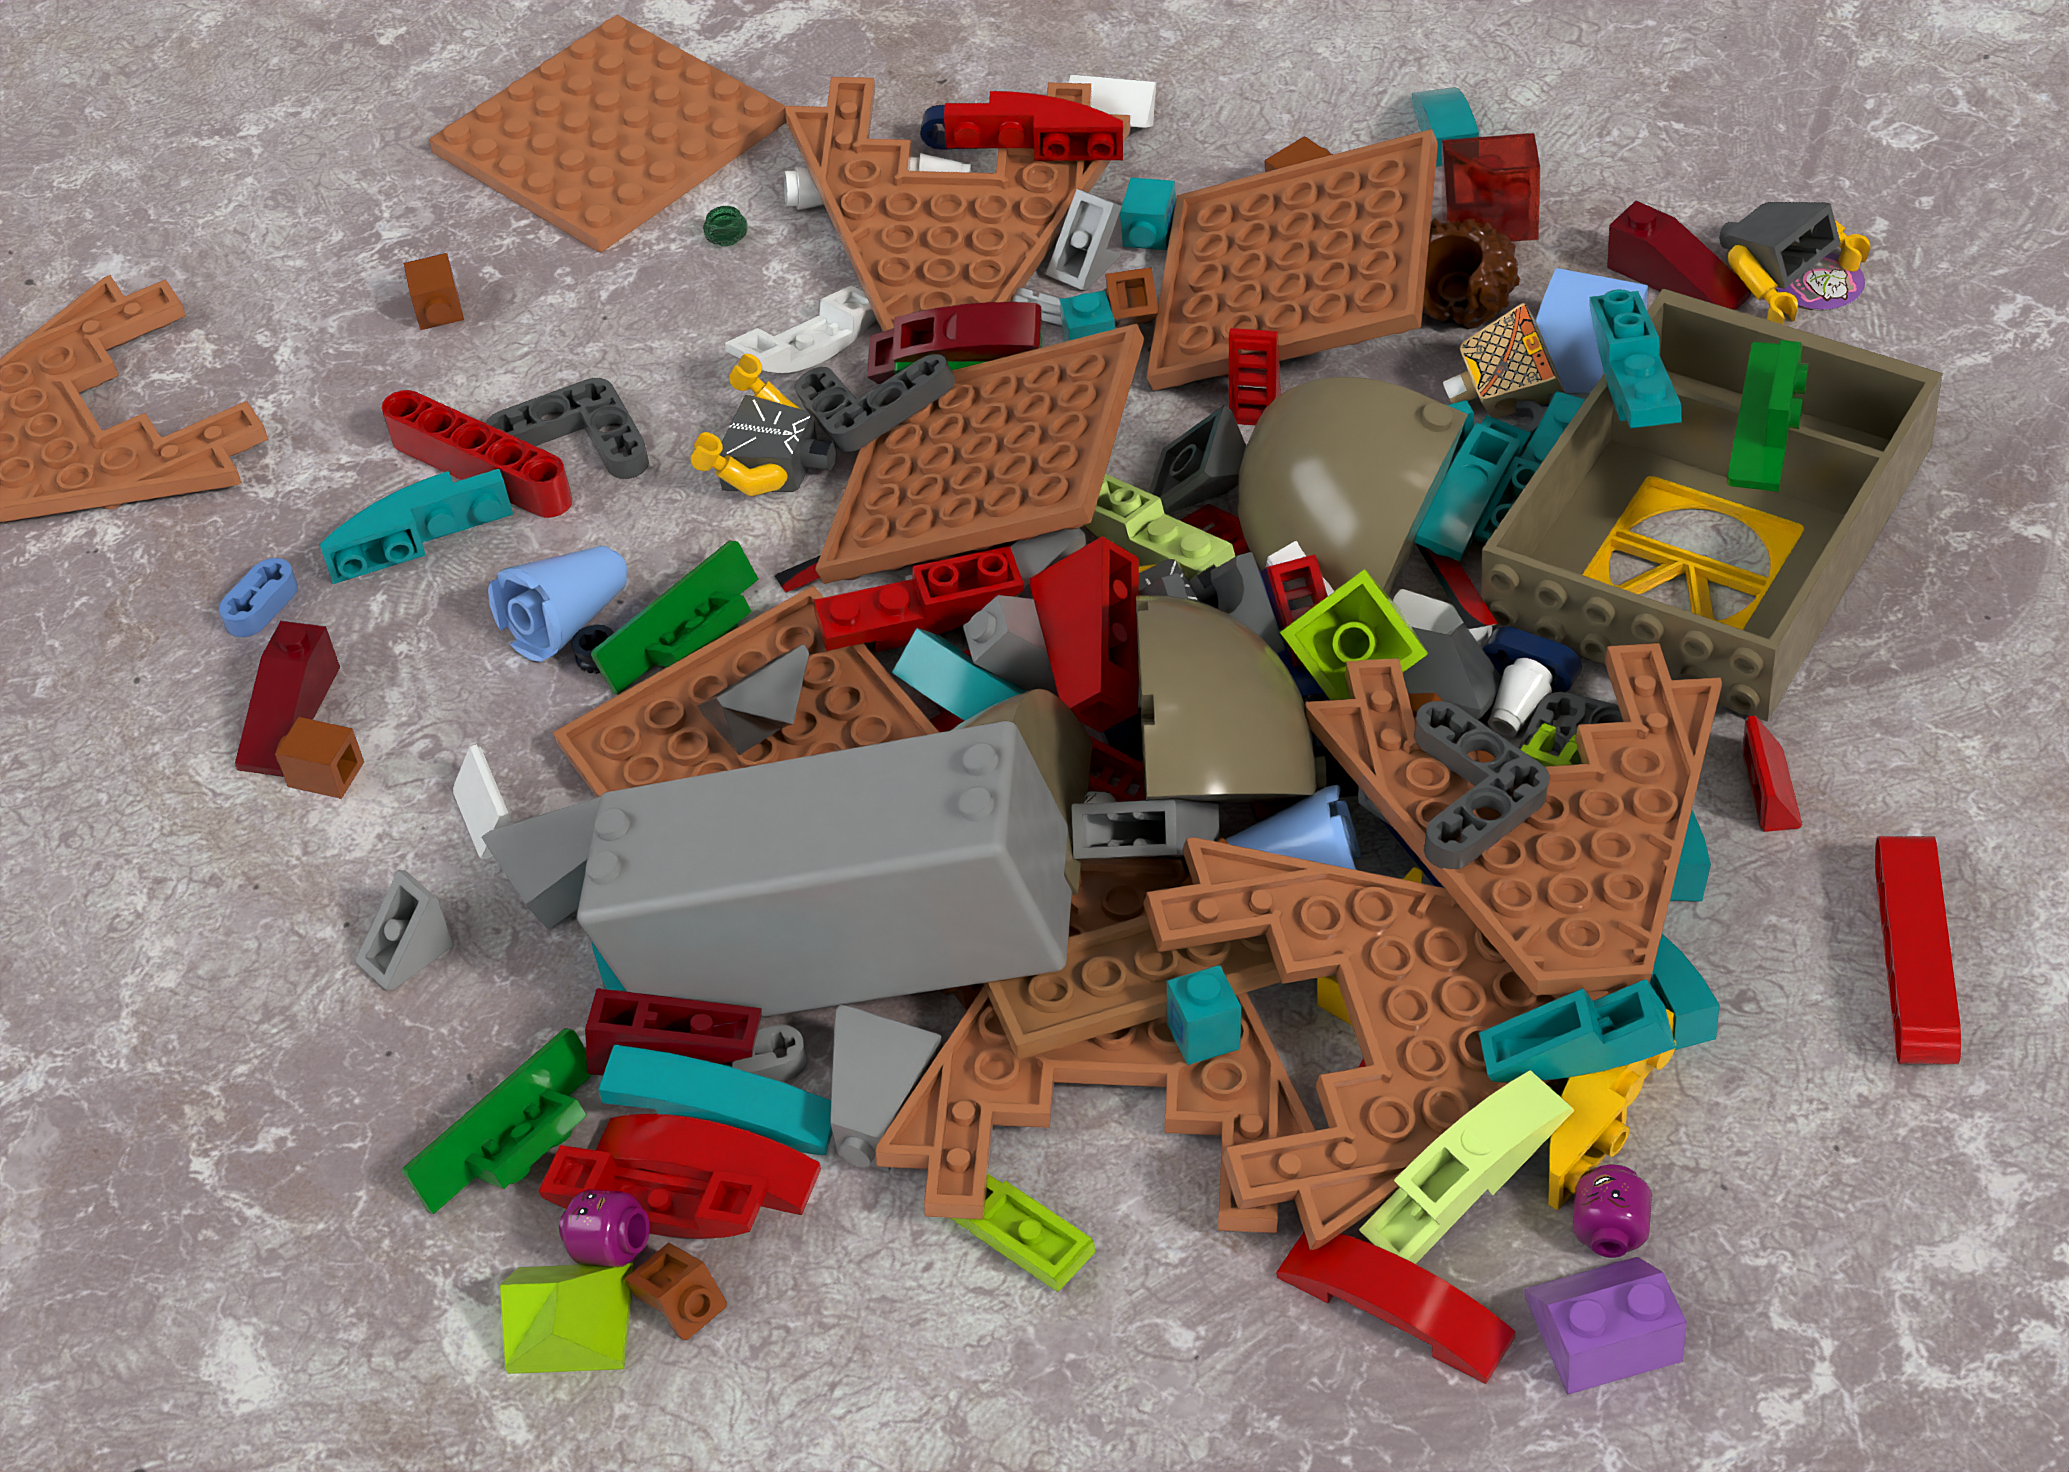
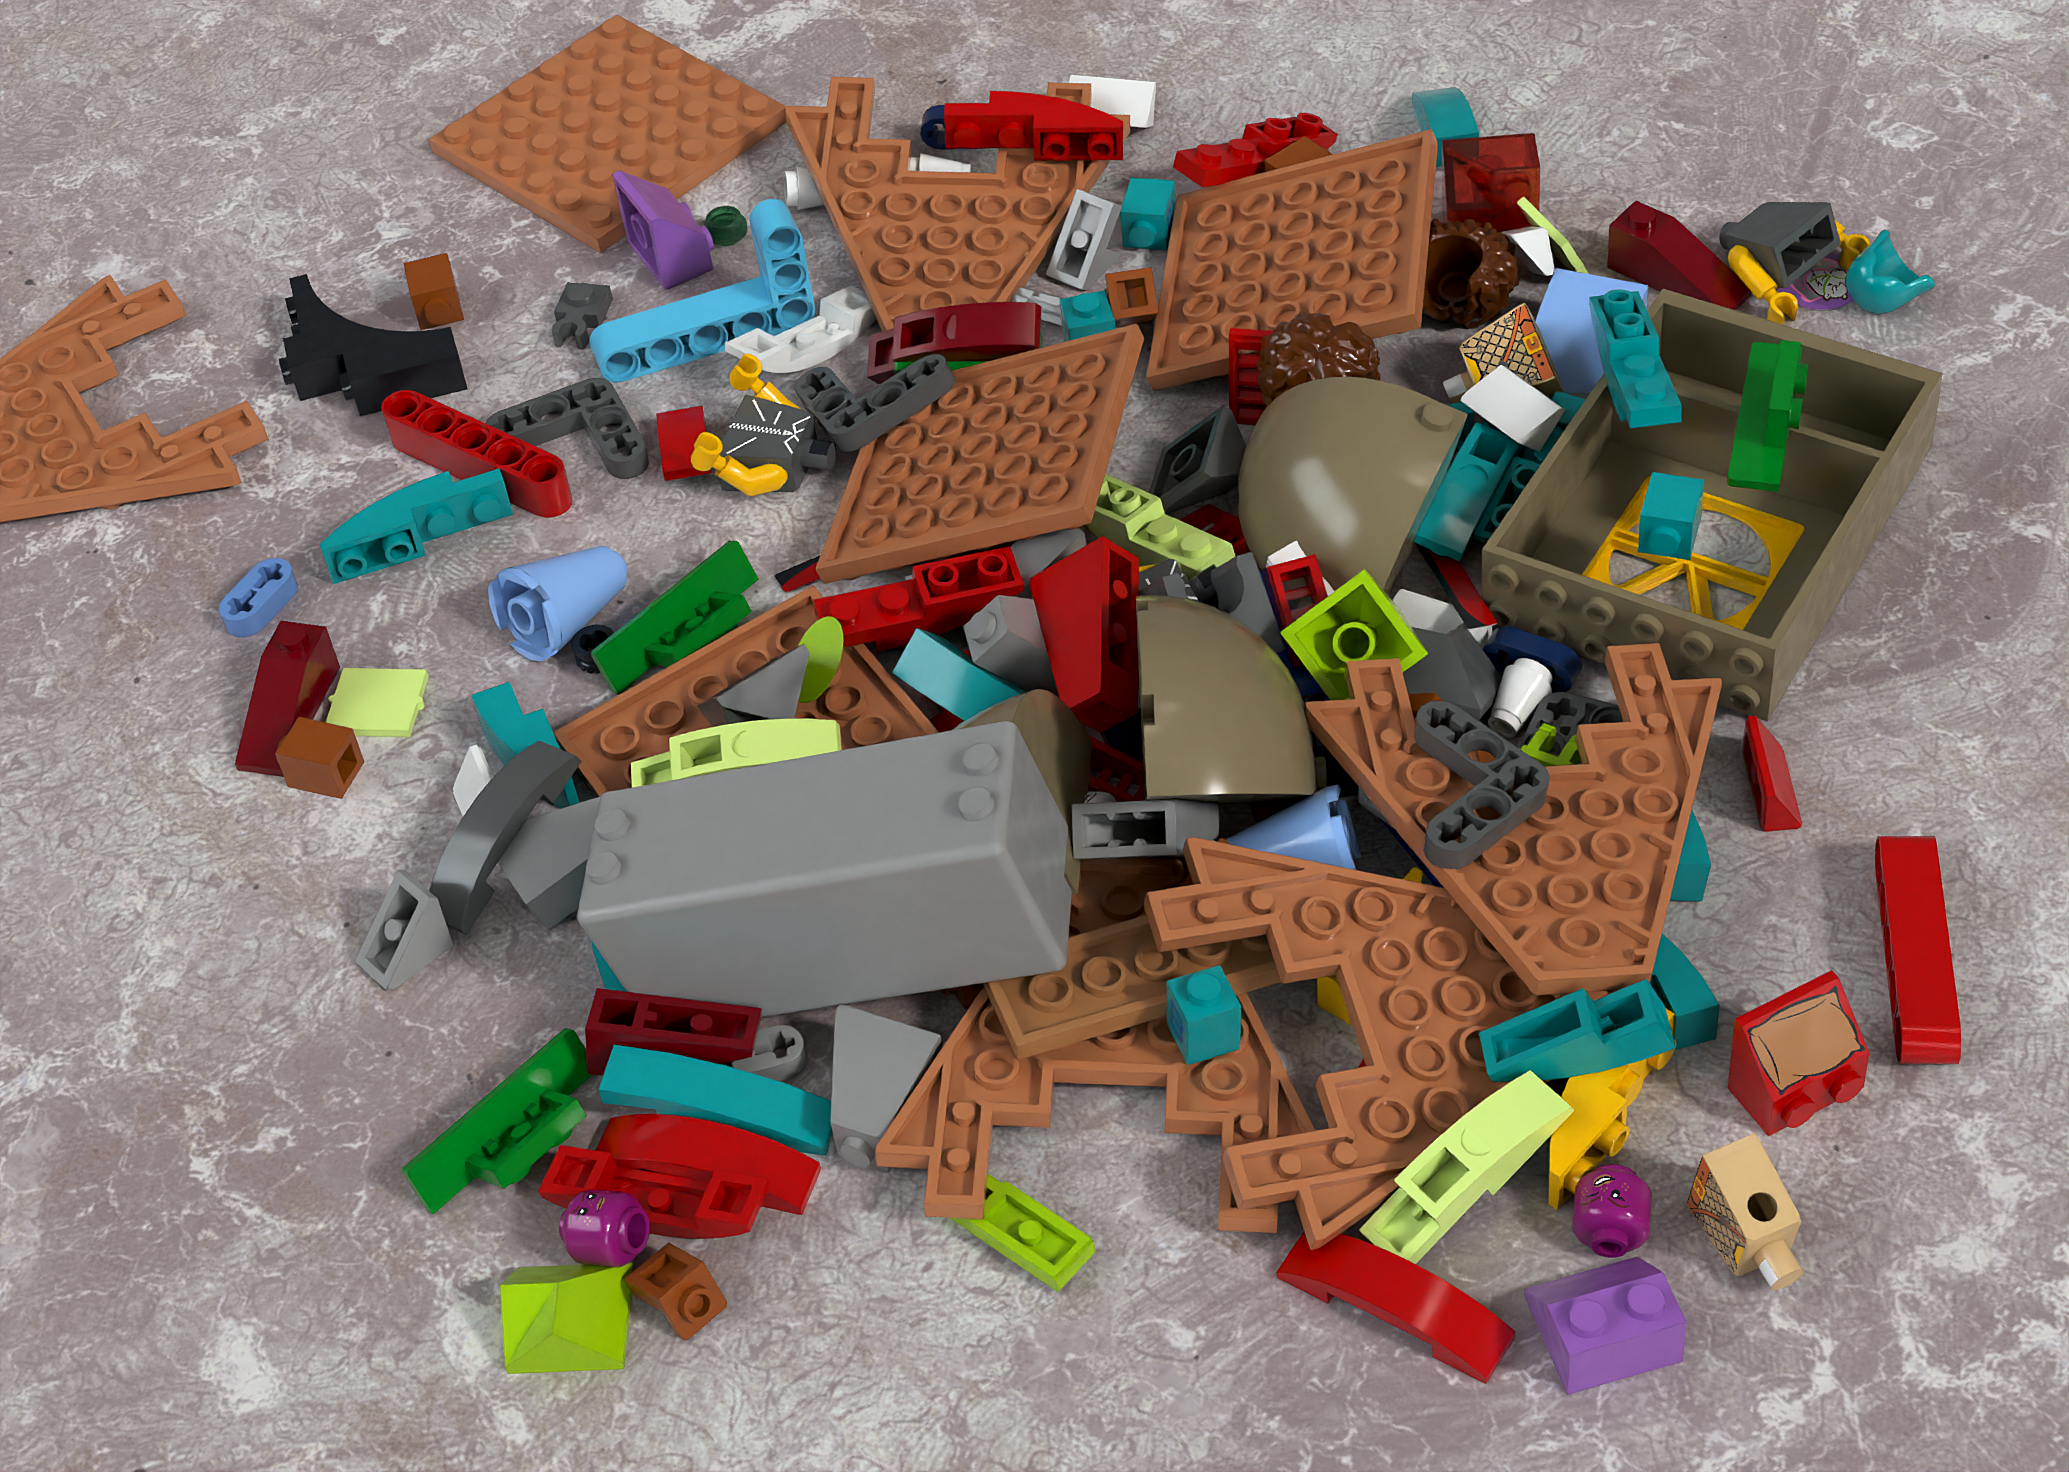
(362, 360): none -> black arch
(378, 701): none -> yellowish green piece
(491, 826): none -> dark grey slope
(512, 732): none -> teal slope
(578, 309): none -> dark grey plate
(662, 231): none -> medium lavender slope
(676, 437): none -> red slope
(706, 321): none -> medium azure beam
(737, 747): none -> yellowish green slope
(825, 650): none -> lime sticker
(1245, 157): none -> red slope
(1313, 350): none -> reddish brown hair
(1514, 407): none -> white slope
(1533, 248): none -> white slope
(1559, 244): none -> yellowish green piece
(1670, 515): none -> teal brick
(1747, 1211): none -> tan torso
(1797, 1055): none -> slope
(1881, 279): none -> teal hair

